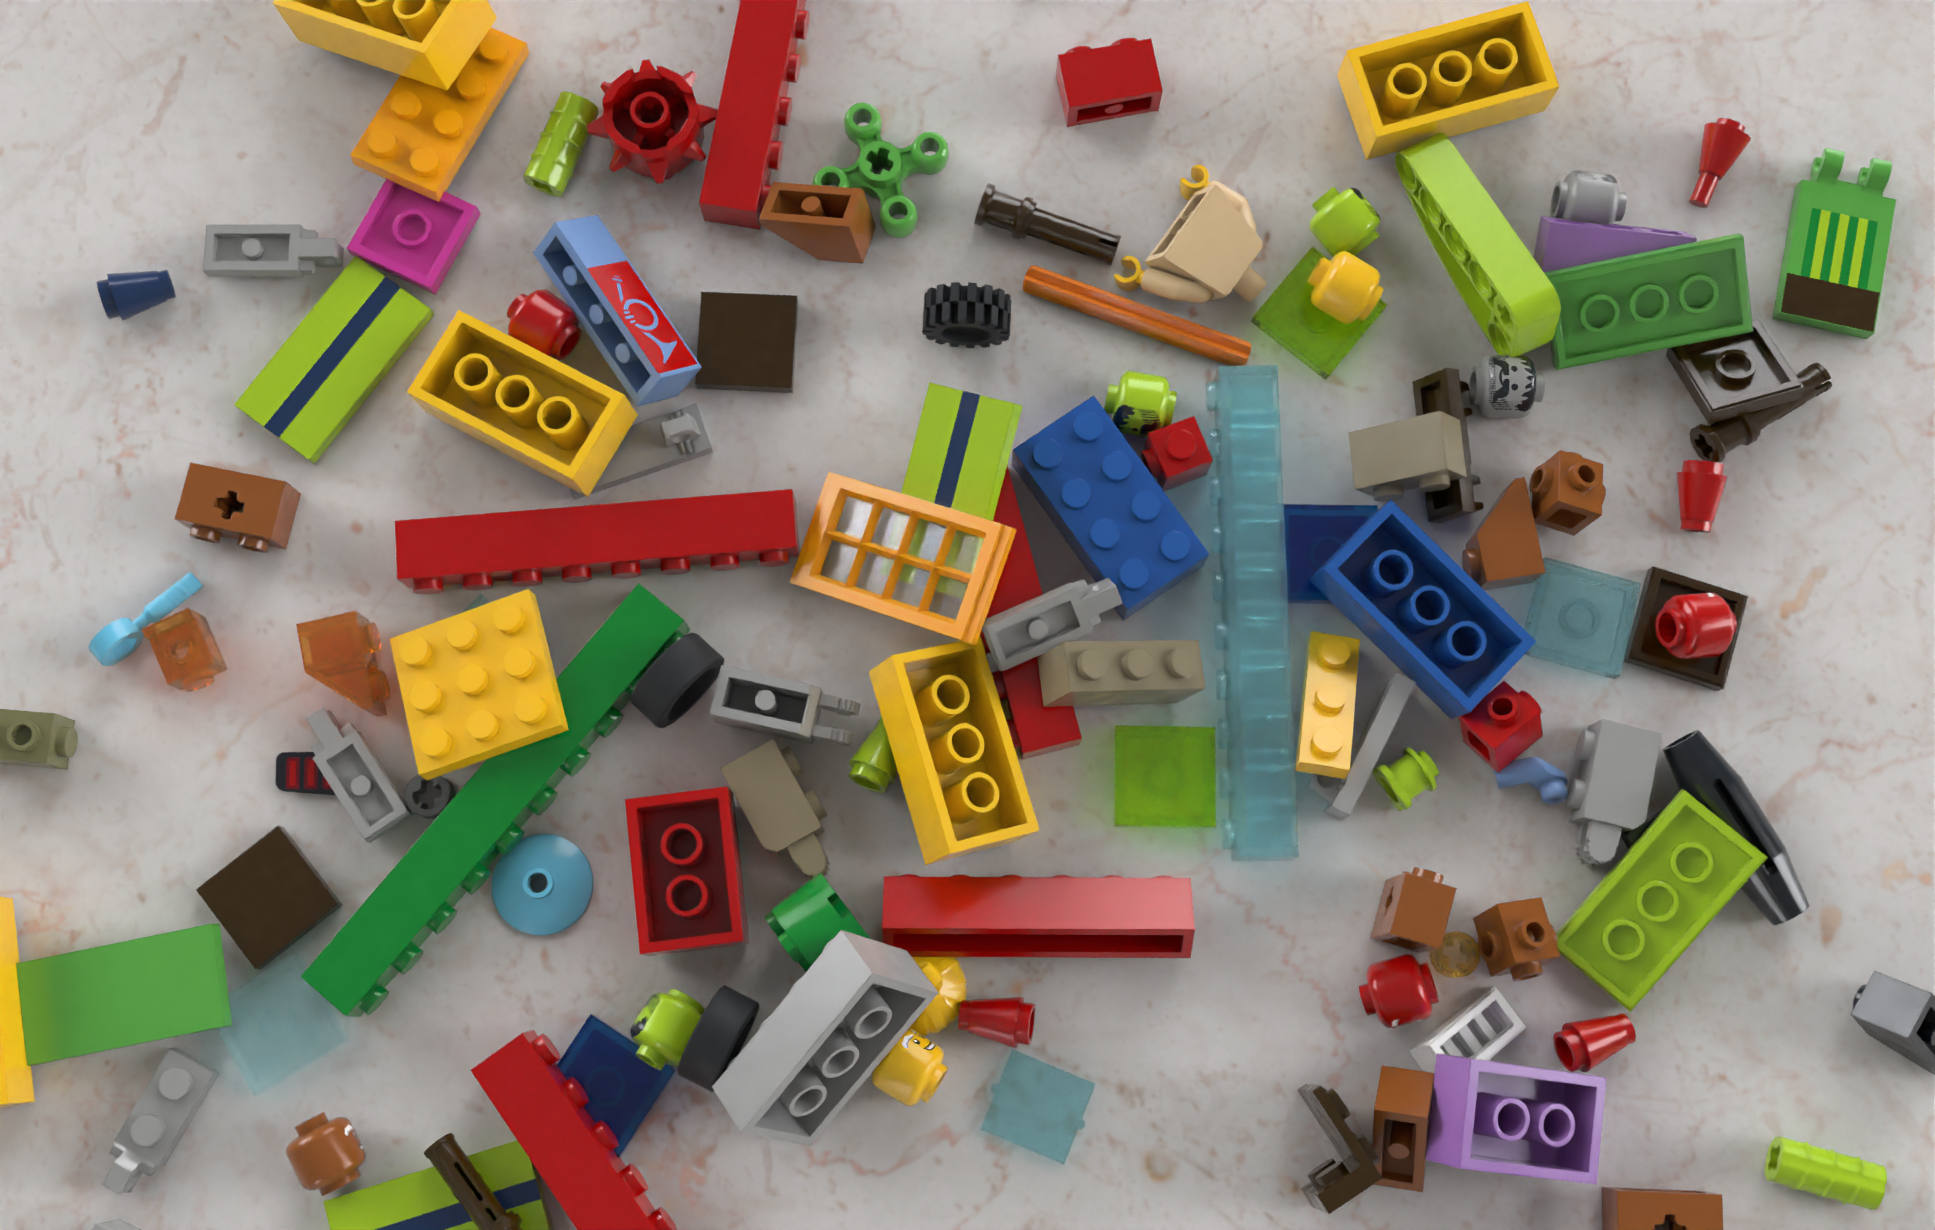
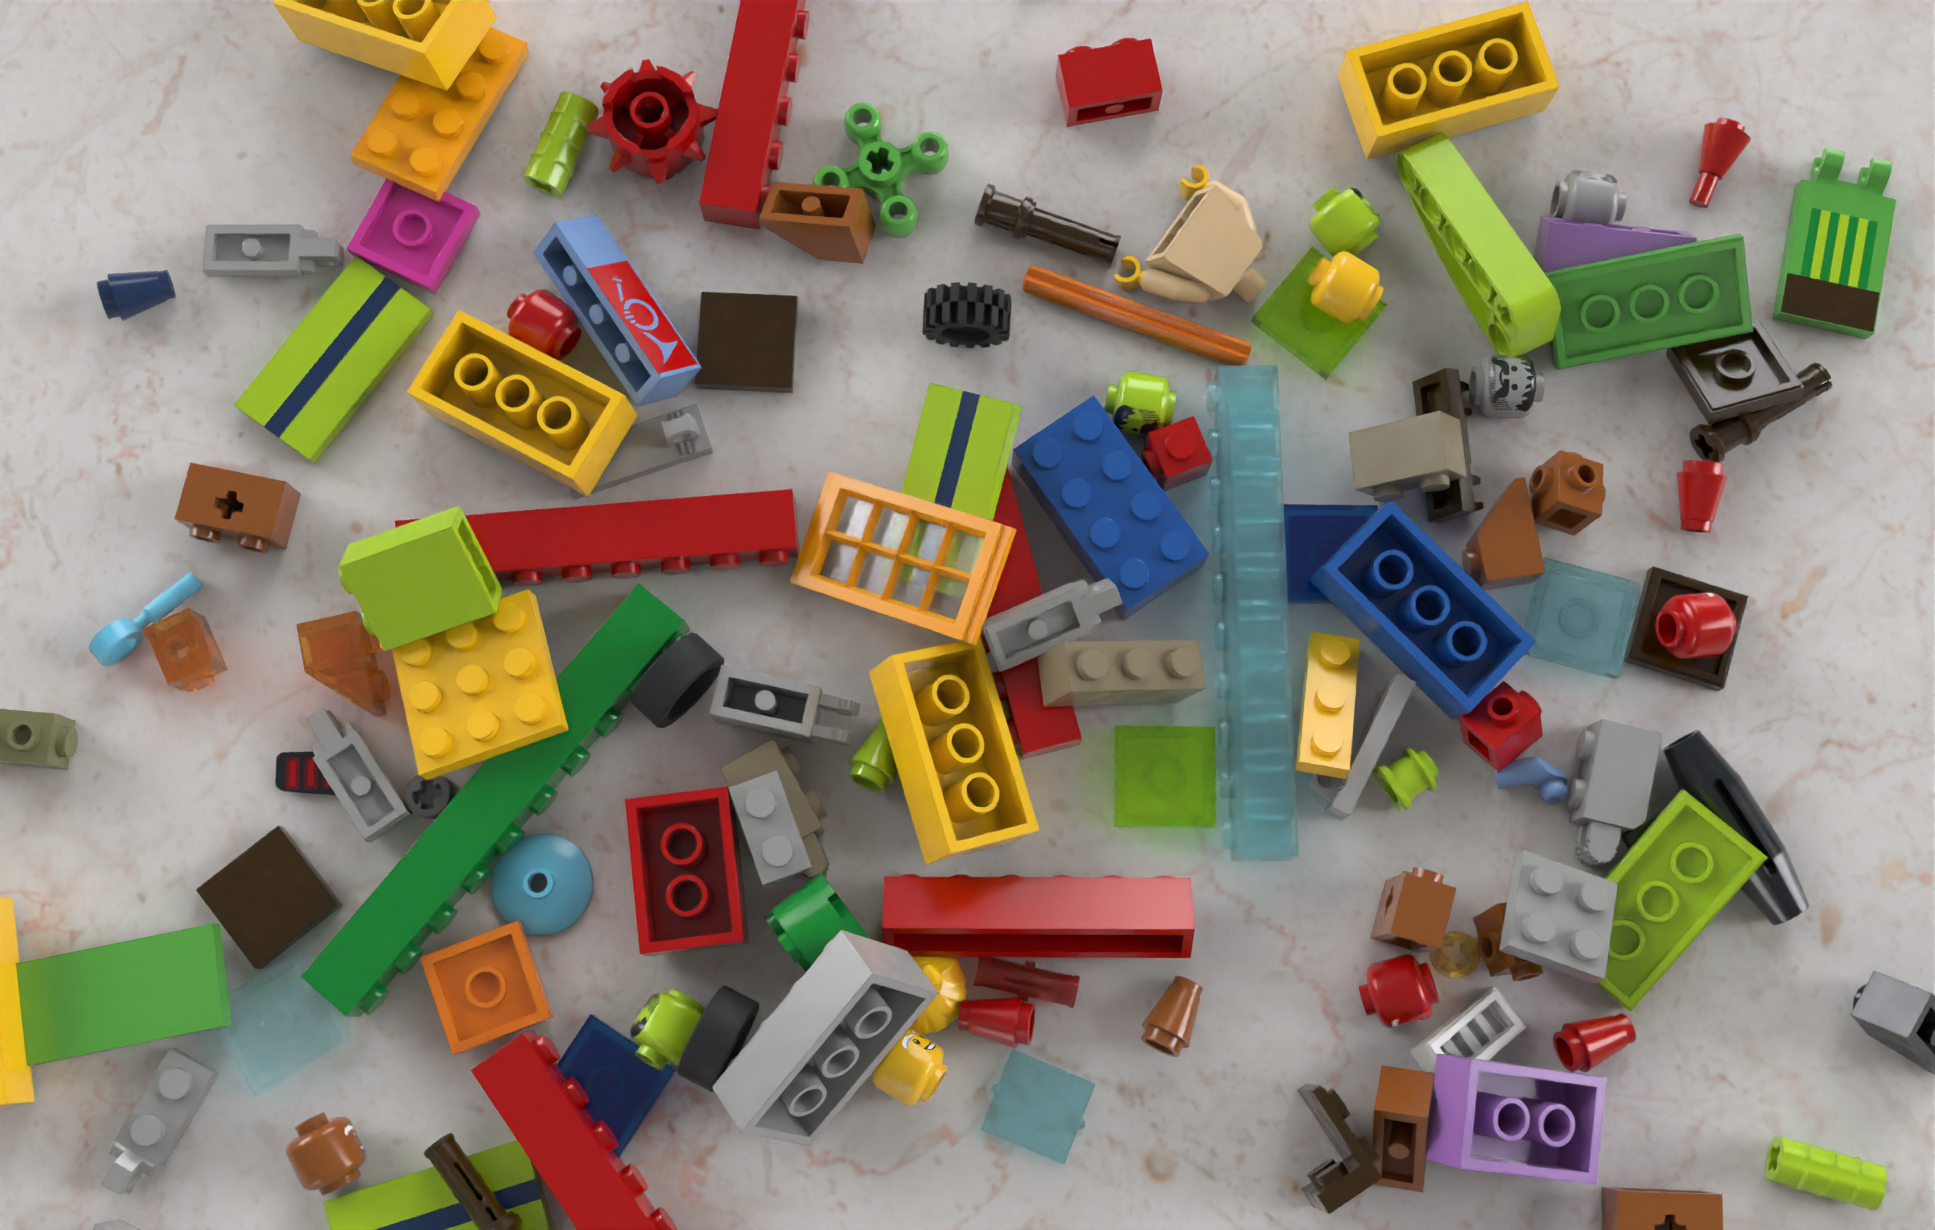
(420, 579): none -> lime brick
(486, 987): none -> orange plate
(770, 828): none -> light grey plate
(997, 975): none -> clear red pin
(1173, 1017): none -> dark orange cone
(1558, 917): none -> light grey plate

